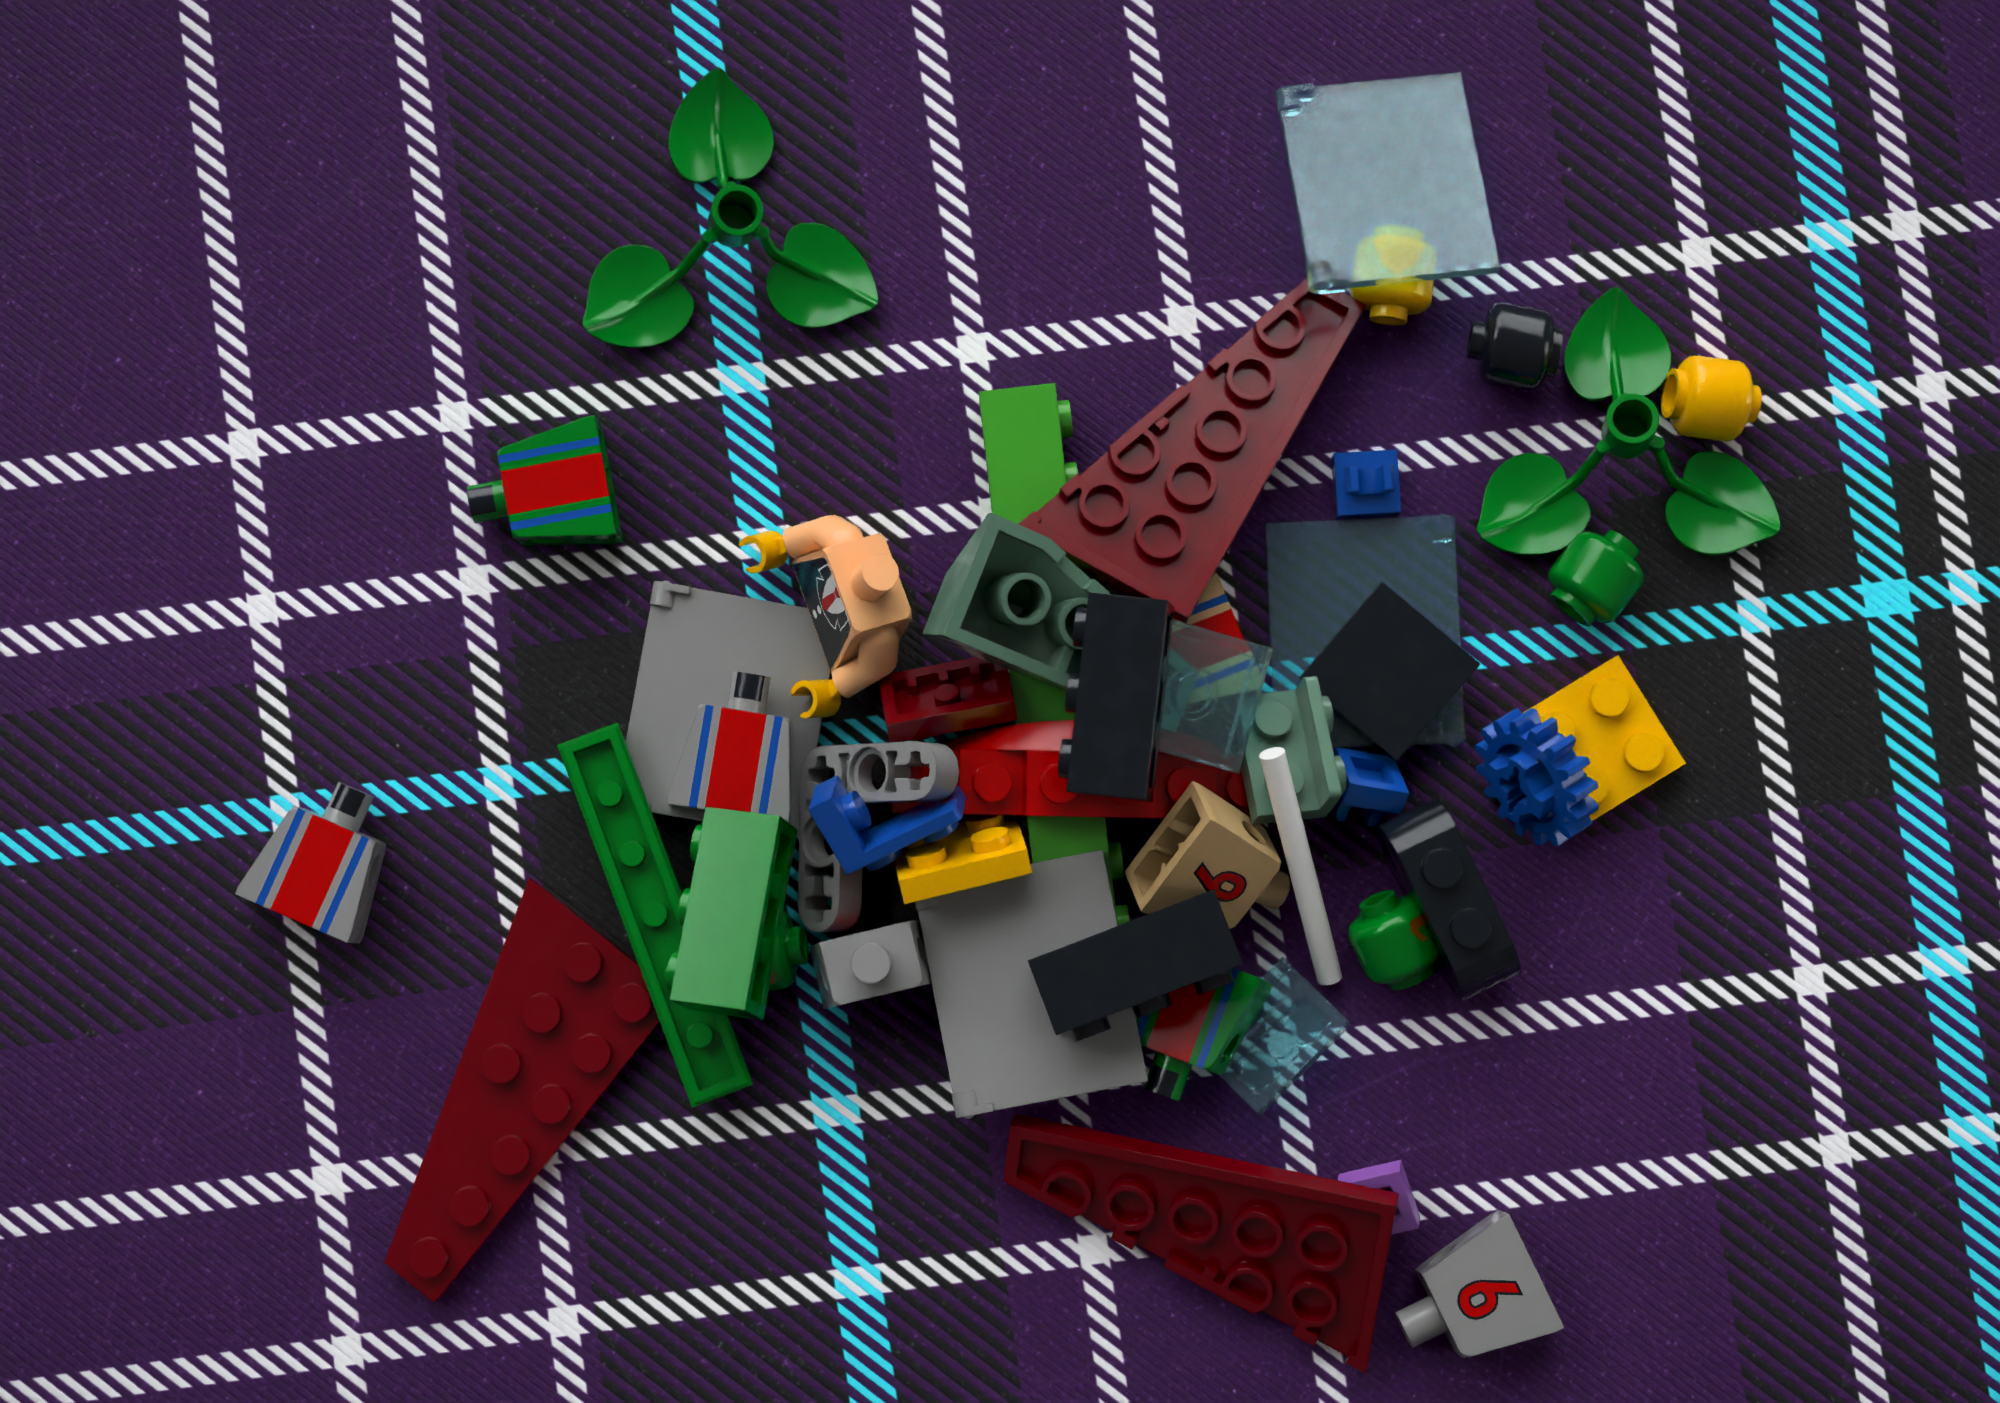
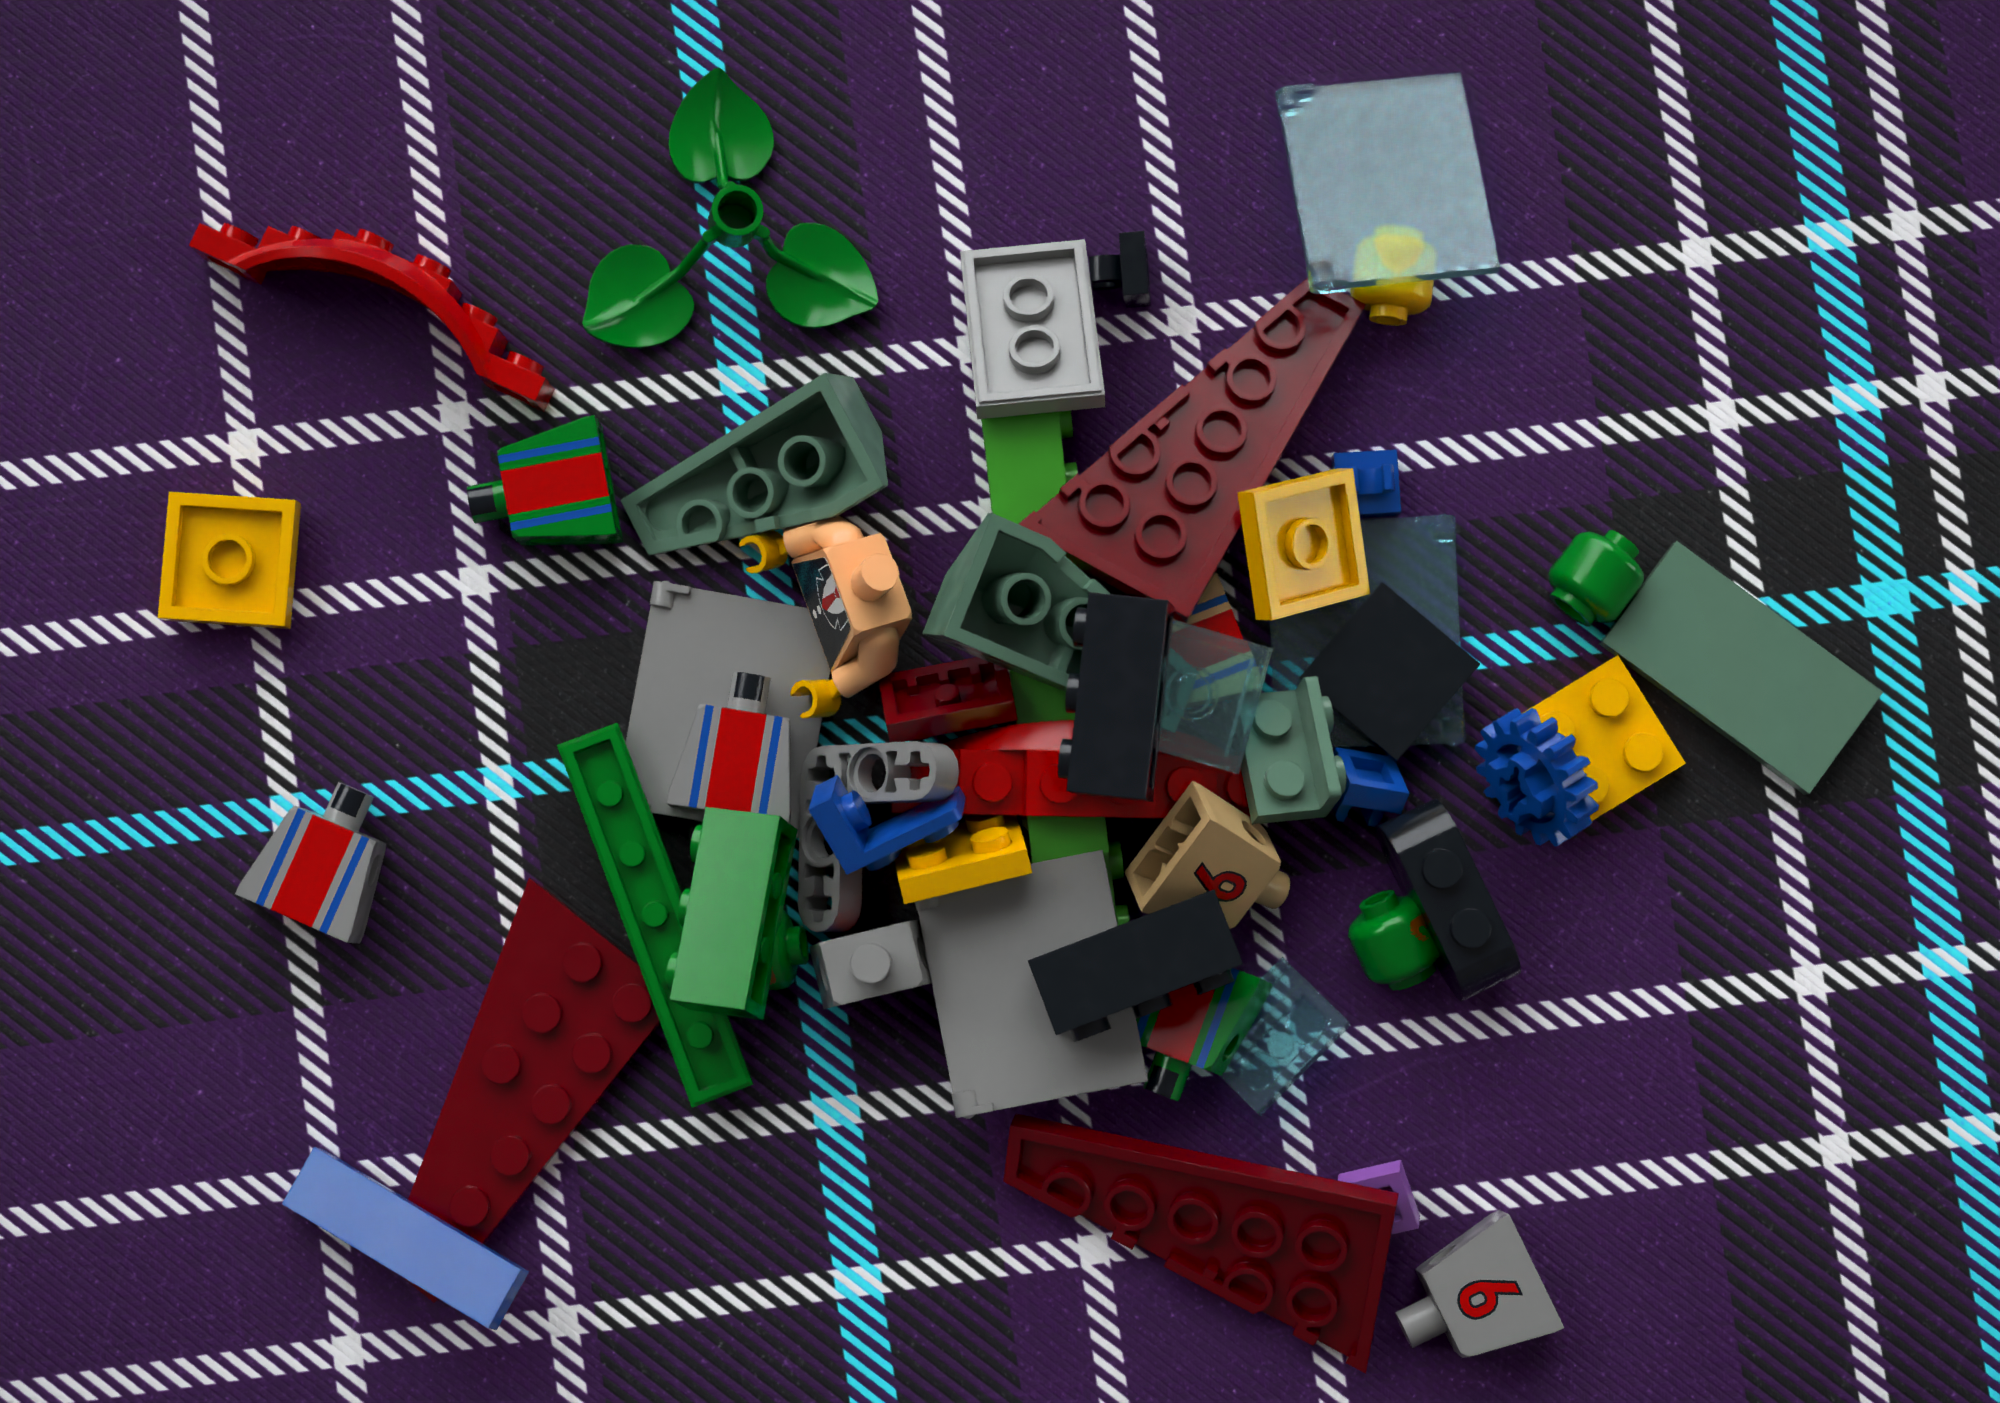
(229, 560): none -> yellow plate
(371, 259): none -> red piece
(405, 1238): none -> tile
(774, 472): none -> sand green wedge
(1032, 329): none -> light grey tile
(1125, 270): none -> black tile
(1300, 865): white bar -> none
(1304, 543): none -> yellow plate
(1515, 346): black head -> none
(1626, 356): green plant -> none
(1710, 398): yellow head -> none
(1741, 668): none -> sand green tile

